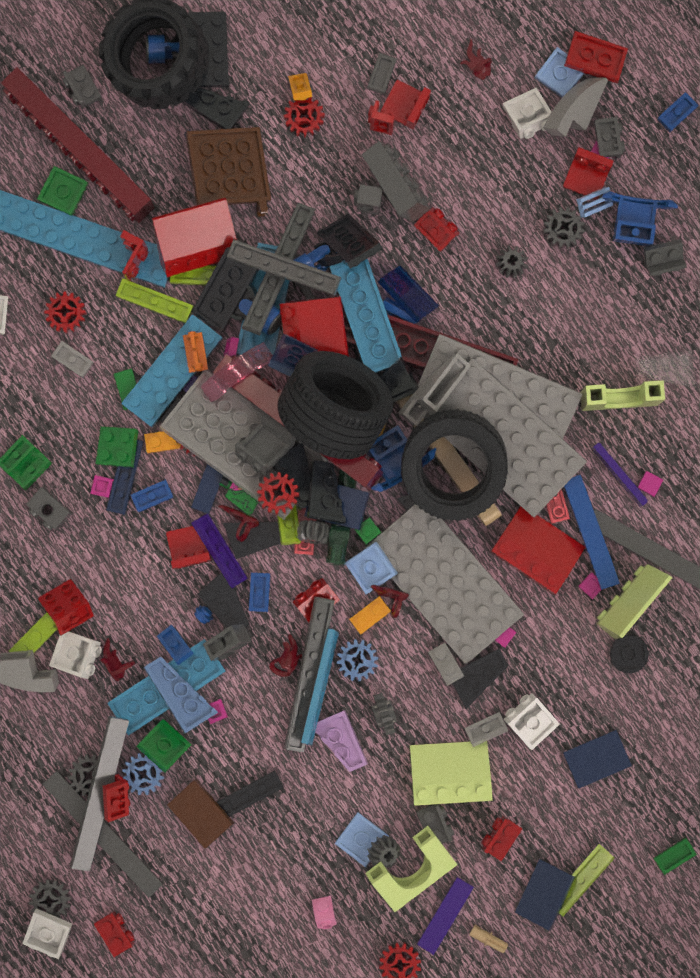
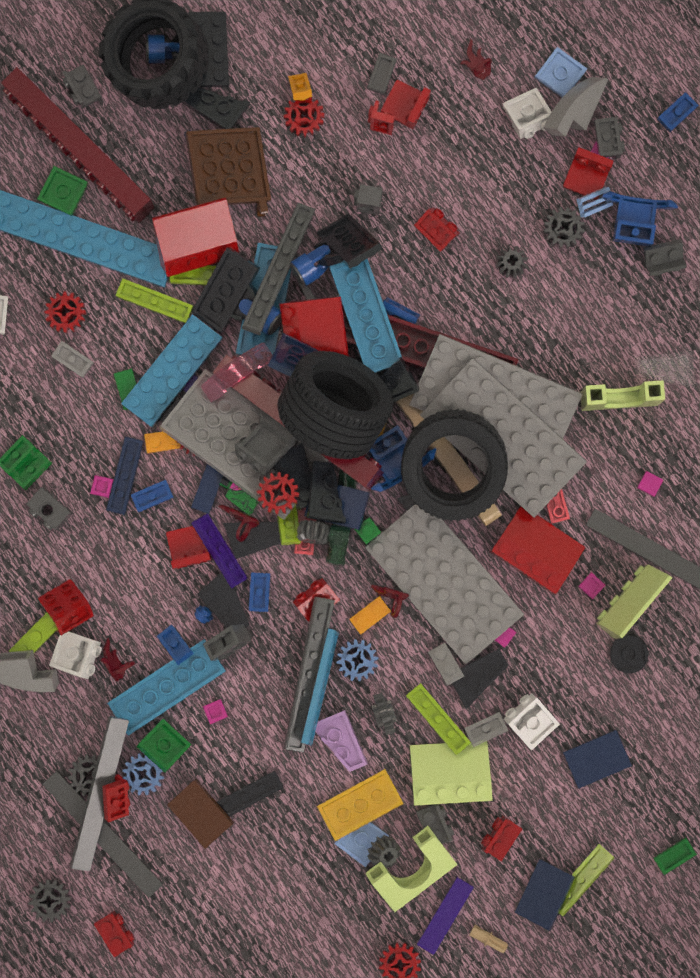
(47, 934): white plate -> none
(117, 447): green plate -> none
(139, 254): red bracket -> none
(182, 700): medium blue wing -> none
(195, 352): orange hinge -> none
(231, 346): dark pink tile -> none
(284, 267): dark grey tile -> none
(288, 658): dark red piece -> none
(324, 912): bright pink bracket -> none
(360, 805): none -> yellow tile
(371, 567): light blue tile -> none
(396, 181): dark grey brick -> none
(408, 293): clear blue tile -> none
(434, 390): light grey slope -> none
(438, 719): none -> lime plate
(591, 532): blue tile -> none
(596, 57): red tile -> none
(619, 474): dark purple tile -> none

